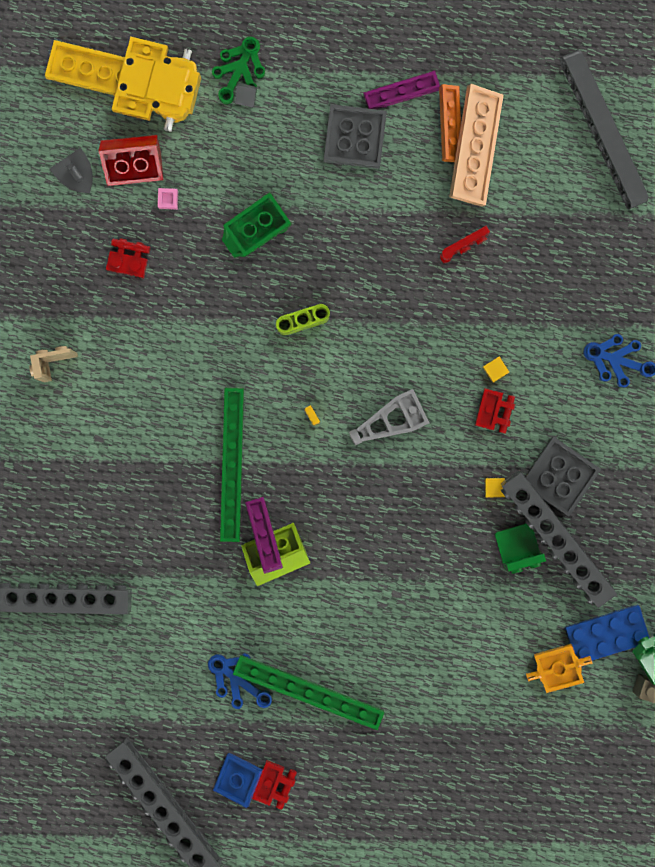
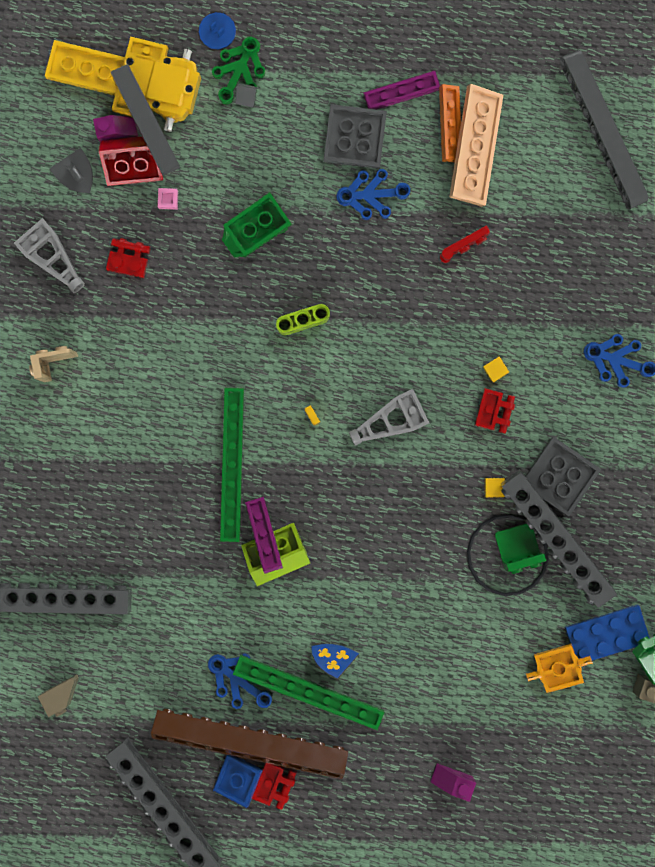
(37, 237): none -> light grey plate
(58, 697): none -> dark tan slope
(114, 127): none -> magenta slope
(145, 119): none -> dark grey slope
(217, 30): none -> blue piece
(249, 744): none -> reddish brown brick
(333, 658): none -> blue shield
(369, 194): none -> blue plant
(453, 782): none -> magenta slope
(475, 575): none -> black piece

